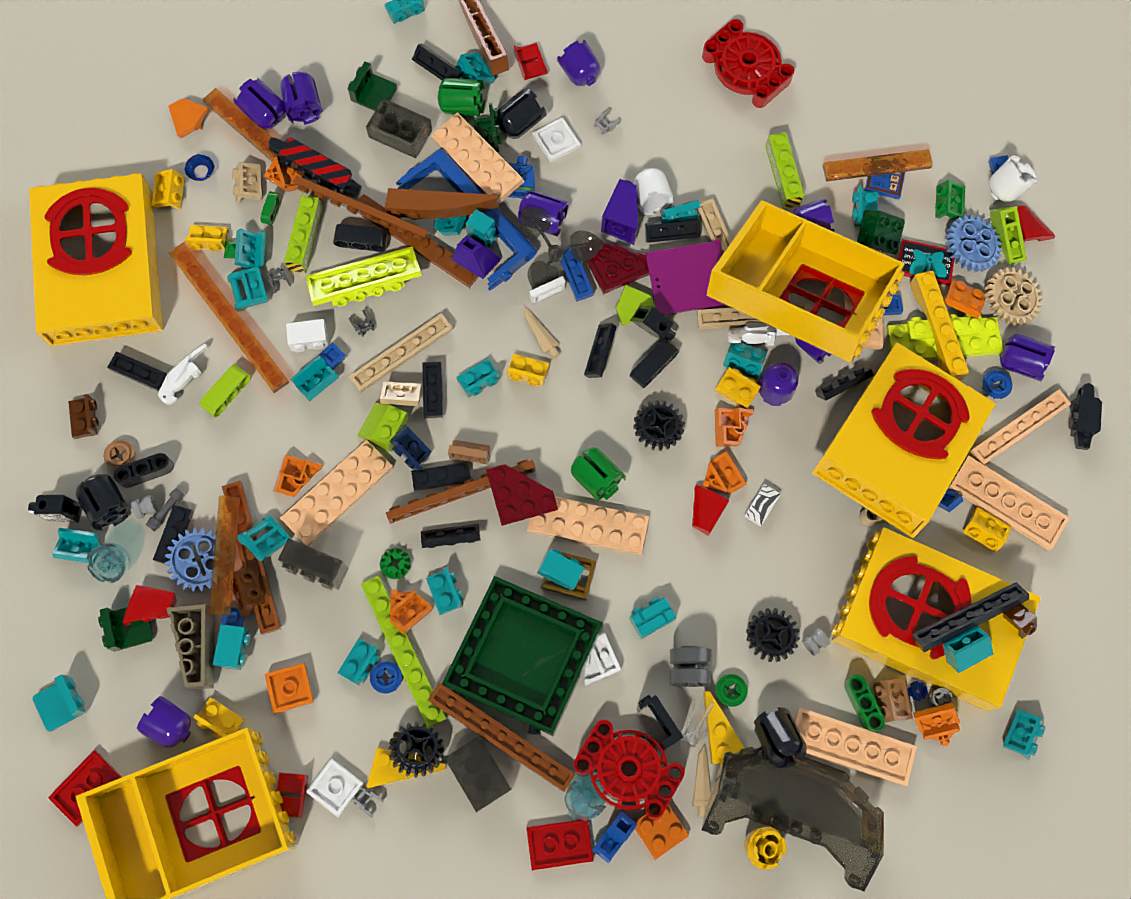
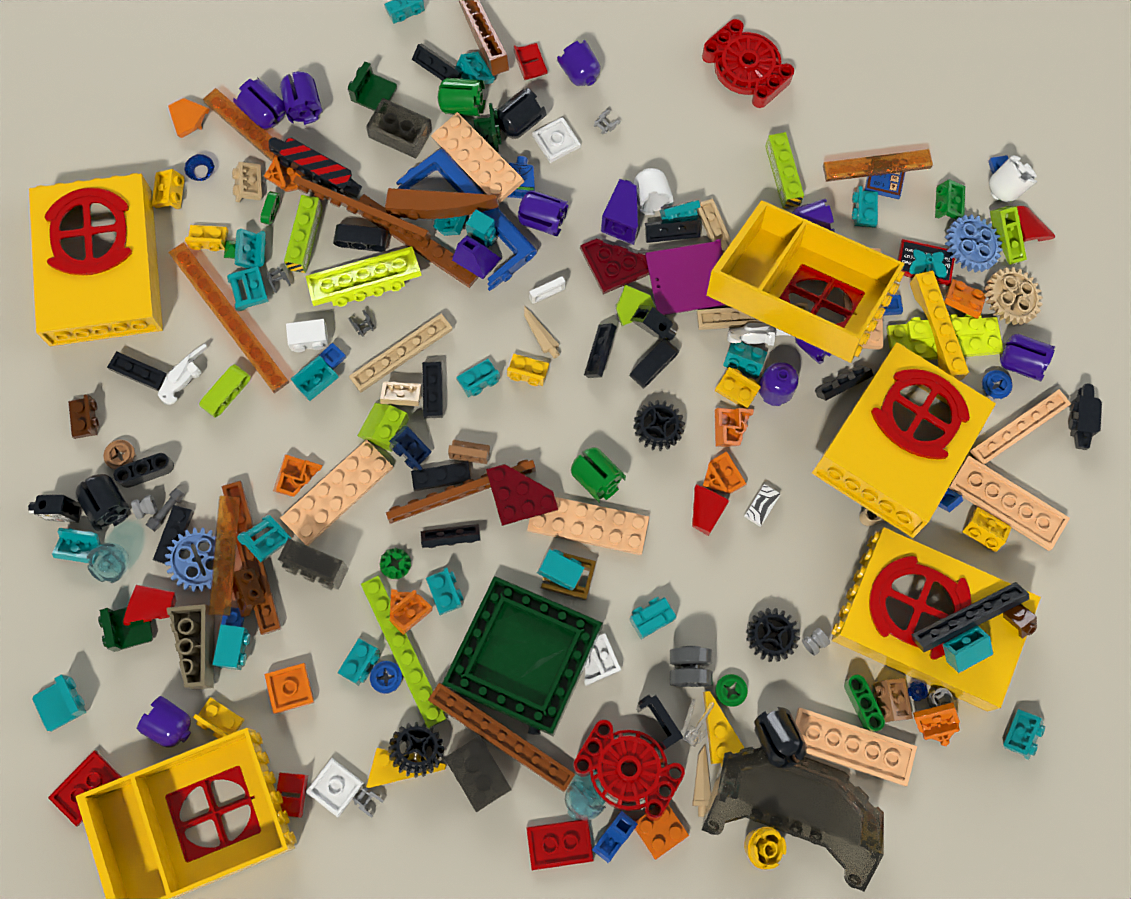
(576, 277): blue plate -> none
(583, 245): clear smoke plant -> none
(881, 231): dark green bracket -> none

